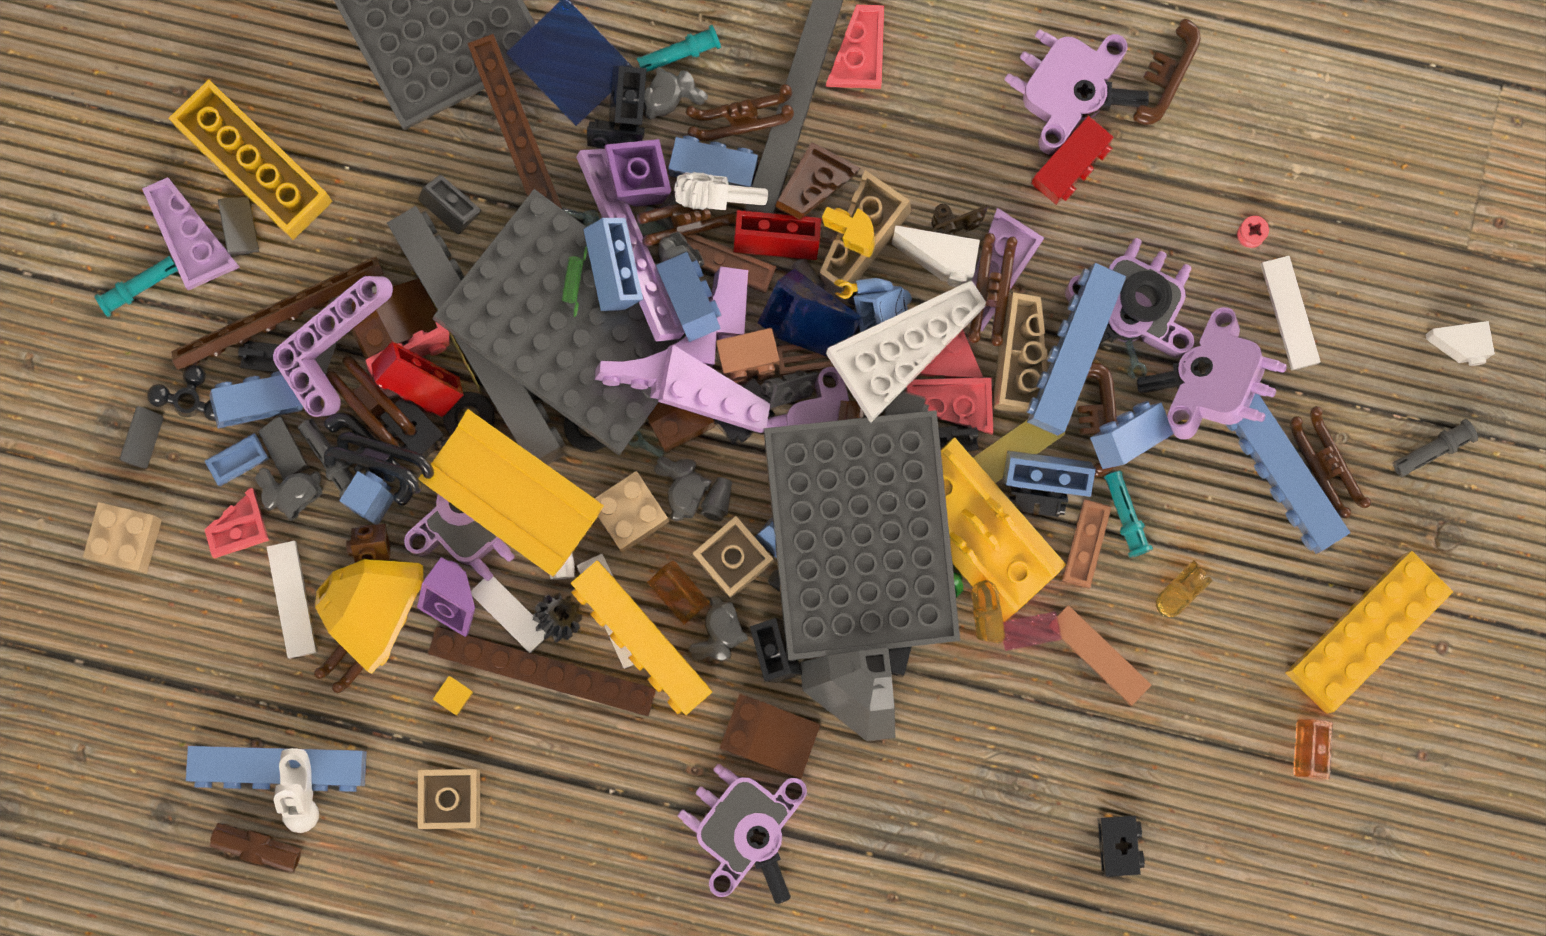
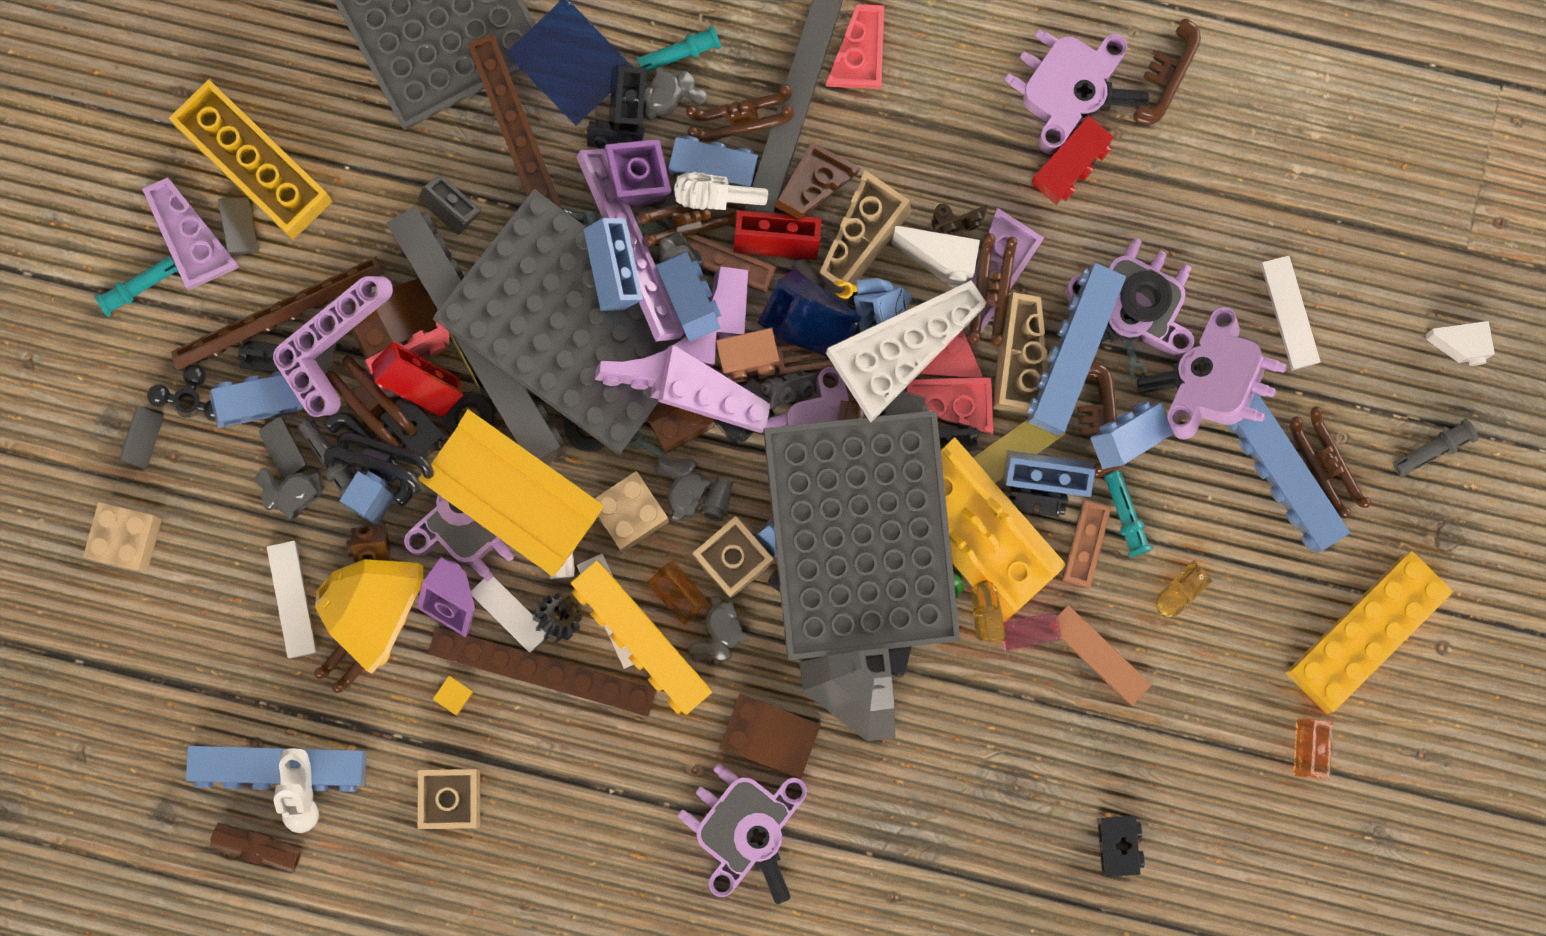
(236, 459): medium blue tile -> none
(237, 527): coral wing -> none
(578, 279): bright green piece -> none
(771, 651): black brick -> none
(857, 230): yellow brick -> none
(1248, 237): coral wheel -> none

